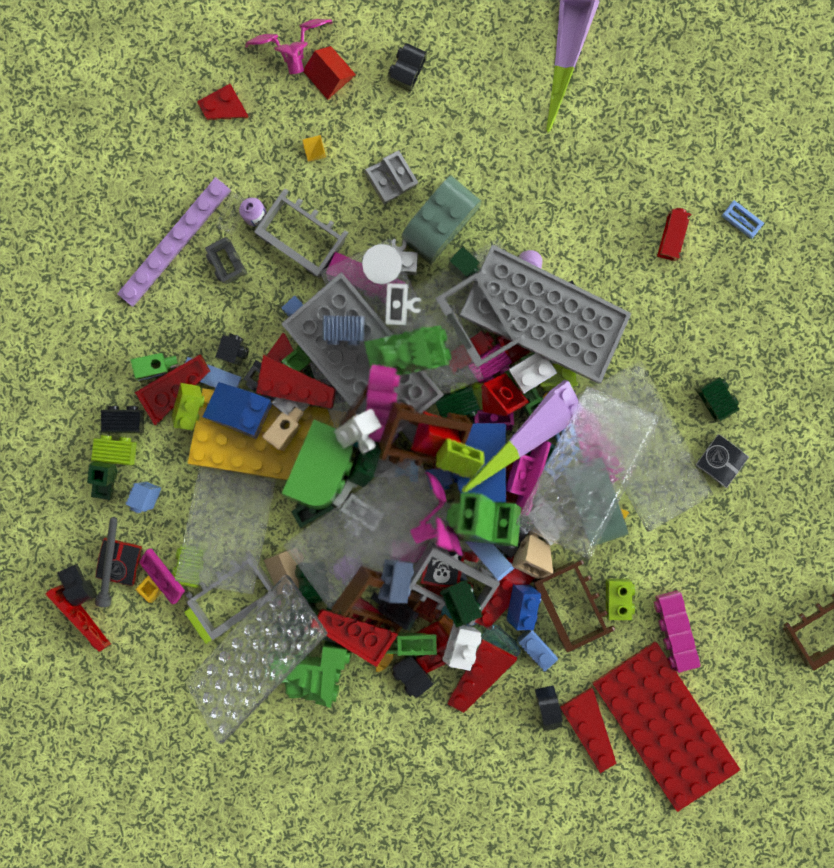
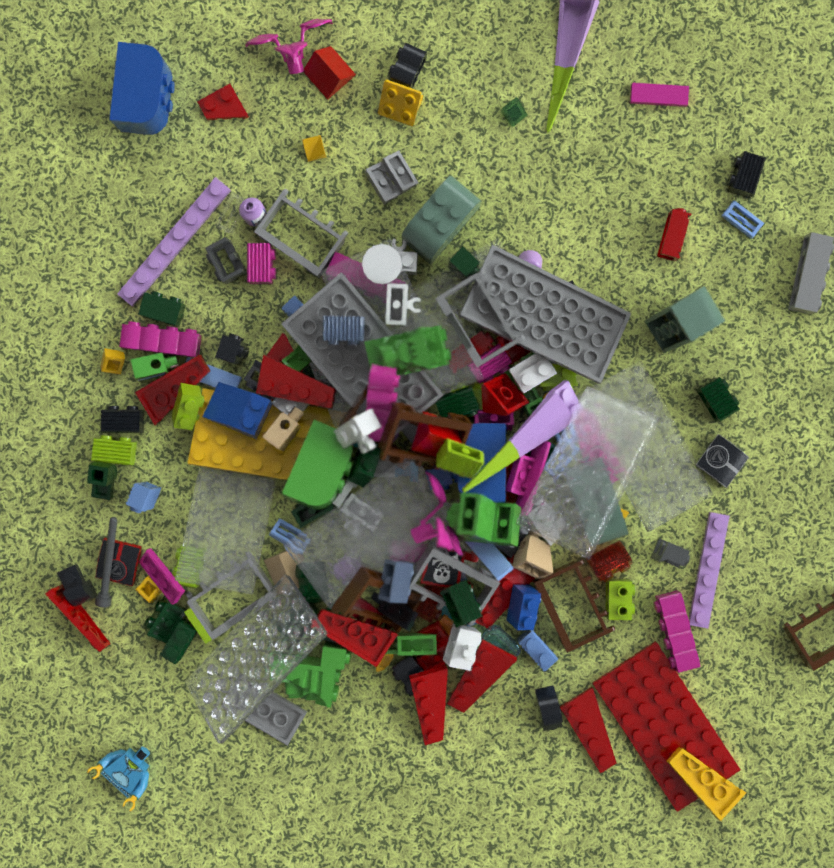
(112, 361): none -> yellow slope
(126, 772): none -> dark azure torso
(141, 90): none -> blue brick
(160, 340): none -> dark pink brick
(162, 309): none -> dark green brick
(164, 620): none -> dark green bracket
(179, 641): none -> dark green brick
(260, 263): none -> dark pink brick
(277, 717): none -> light grey tile
(280, 537): none -> light blue tile
(399, 102): none -> yellow bracket
(430, 702): none -> red wing
(514, 112): none -> clear green slope
(610, 561): none -> clear red brick
(659, 94): none -> dark pink tile
(670, 553): none -> dark grey window
(686, 318): none -> sand green brick
(708, 570): none -> lavender plate
(711, 788): none -> yellow wing
(746, 174): none -> black brick
(811, 273): none -> light grey brick

